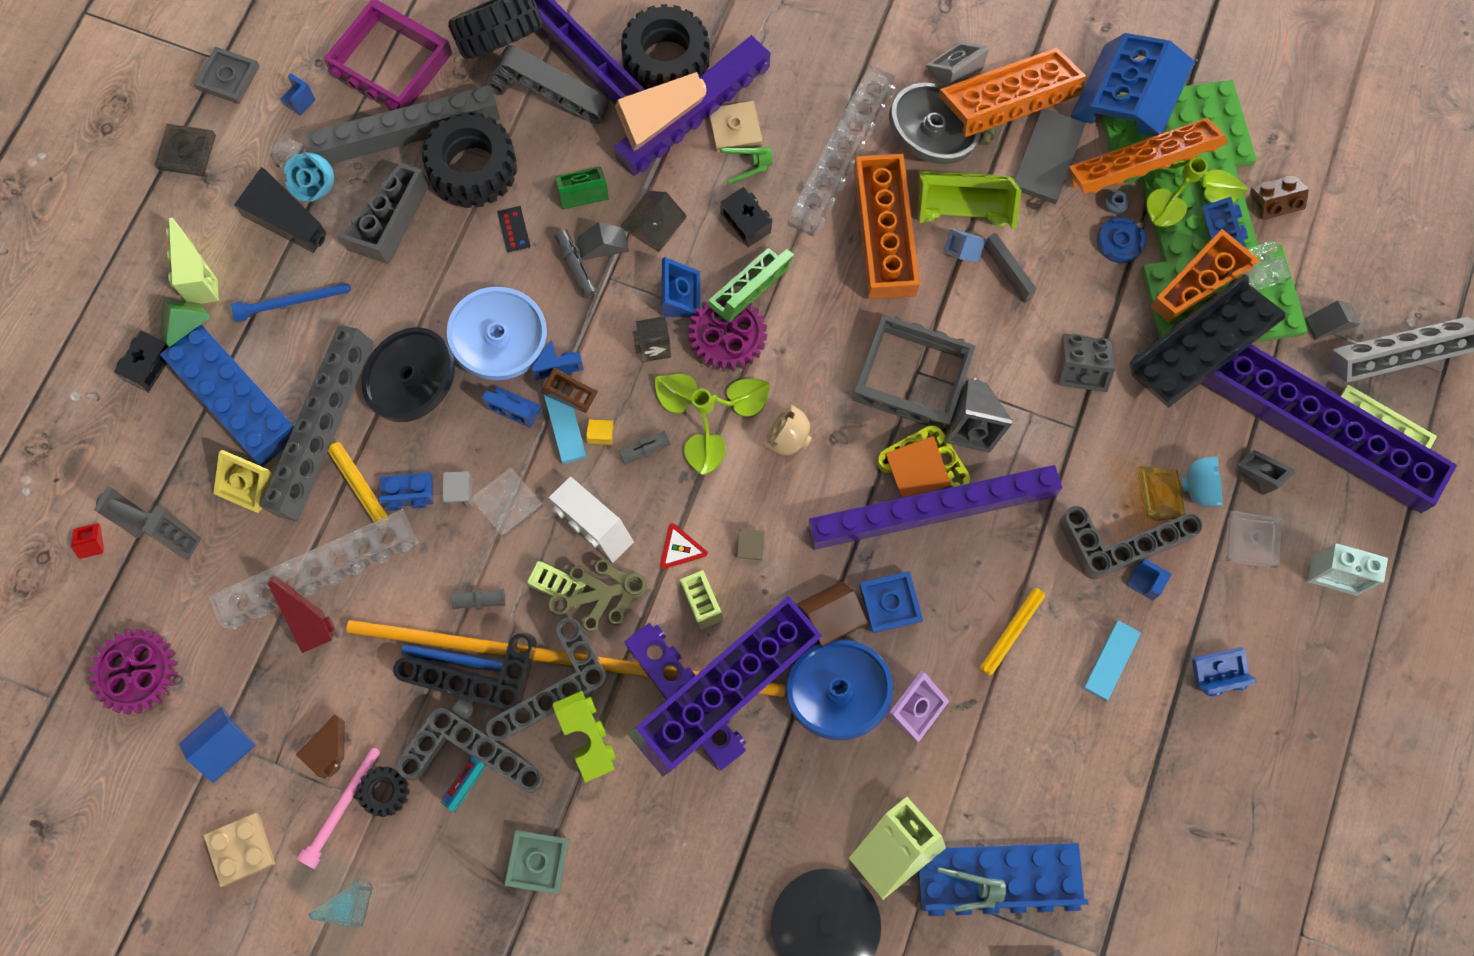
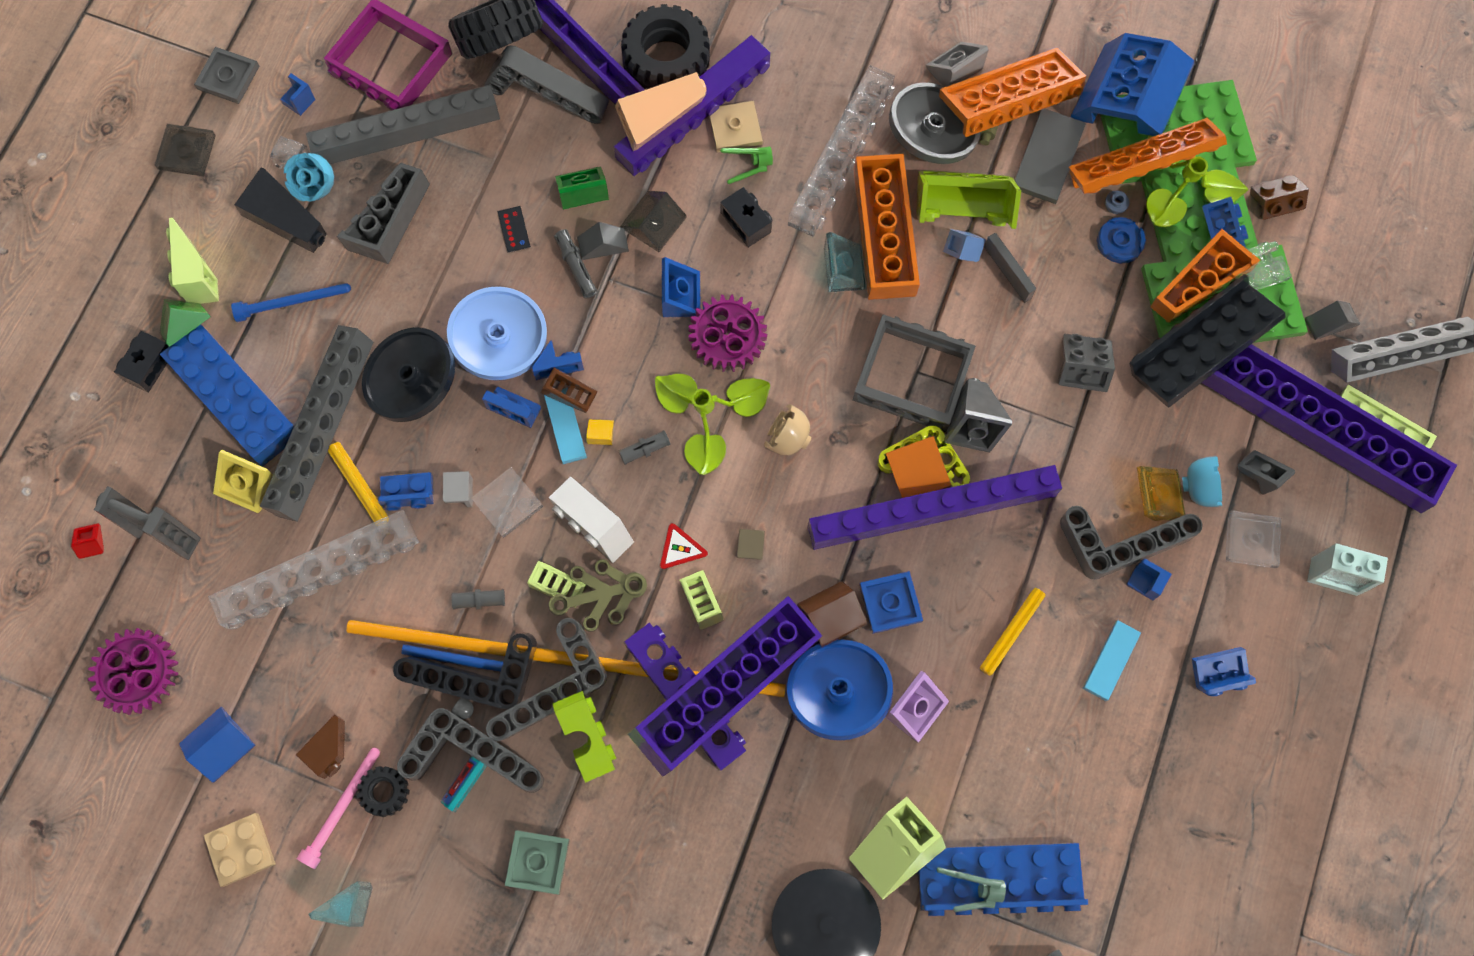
(303, 618): dark red slope -> none
(462, 134): black tyre -> none
(652, 339): clear smoke brick -> none
(752, 288): bright green fence -> none
(843, 264): none -> clear light blue slope

